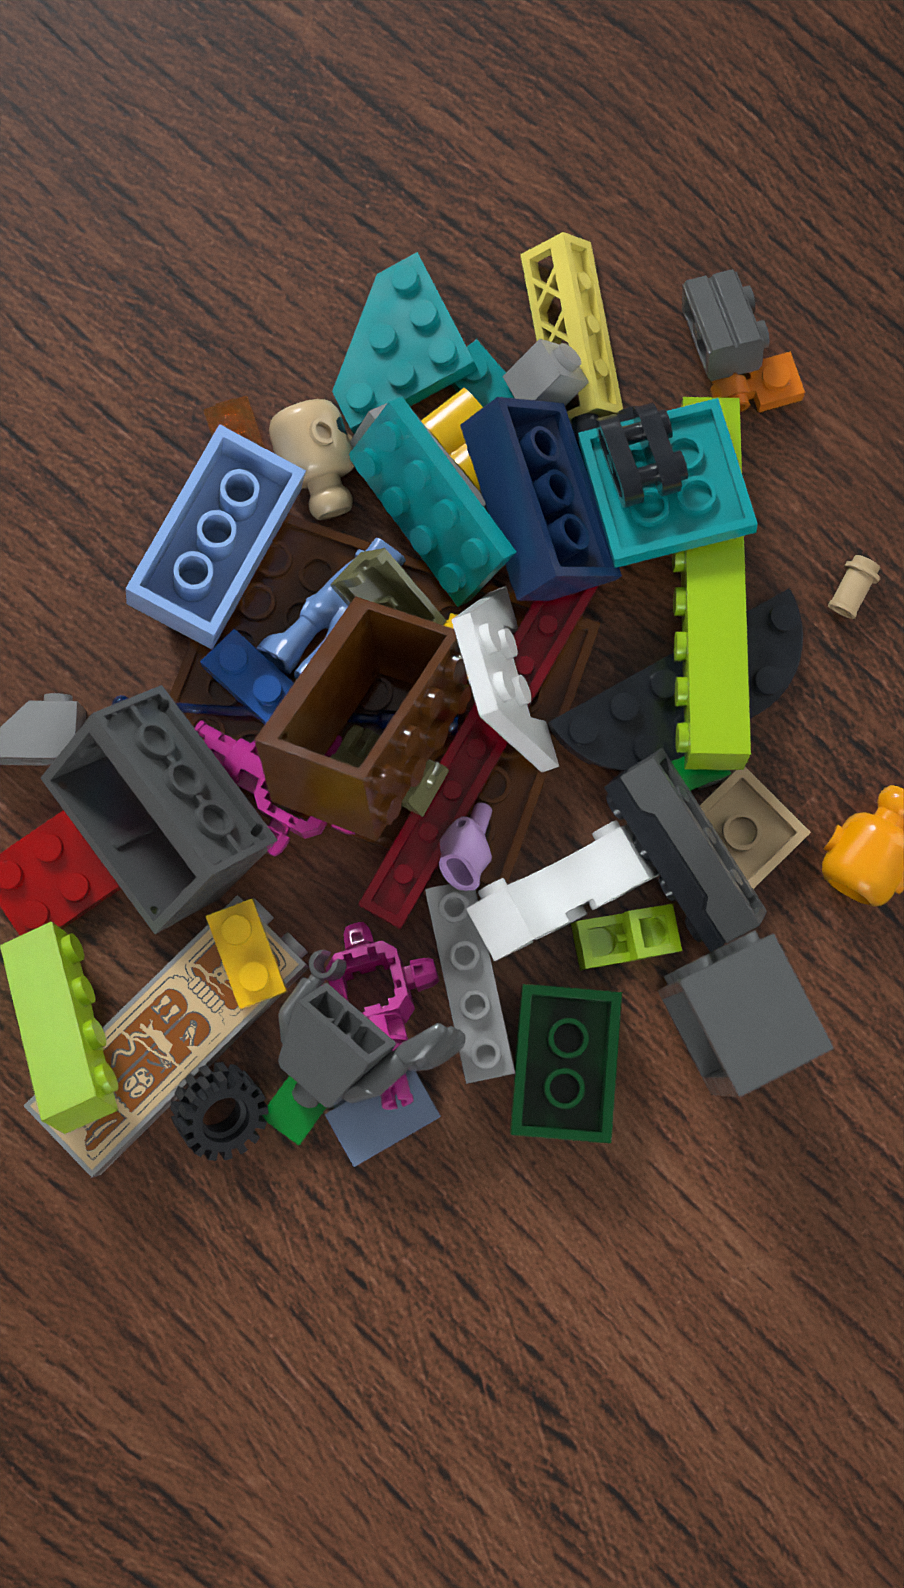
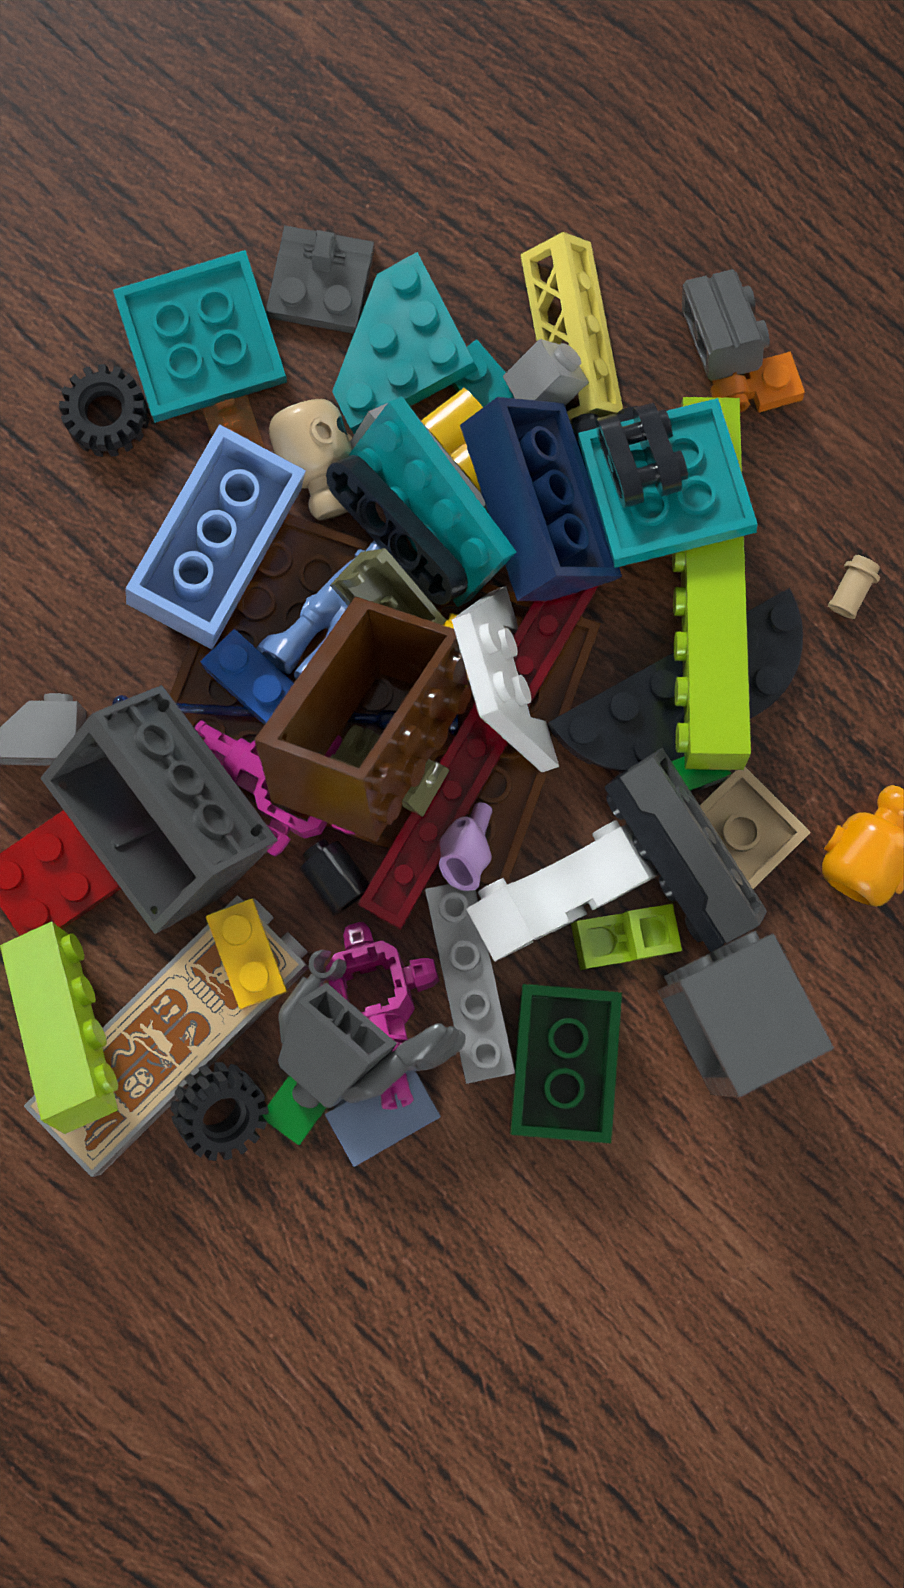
(100, 384): none -> black tyre
(199, 336): none -> teal plate
(320, 279): none -> dark grey hinge
(334, 875): none -> black brick
(358, 490): none -> black beam

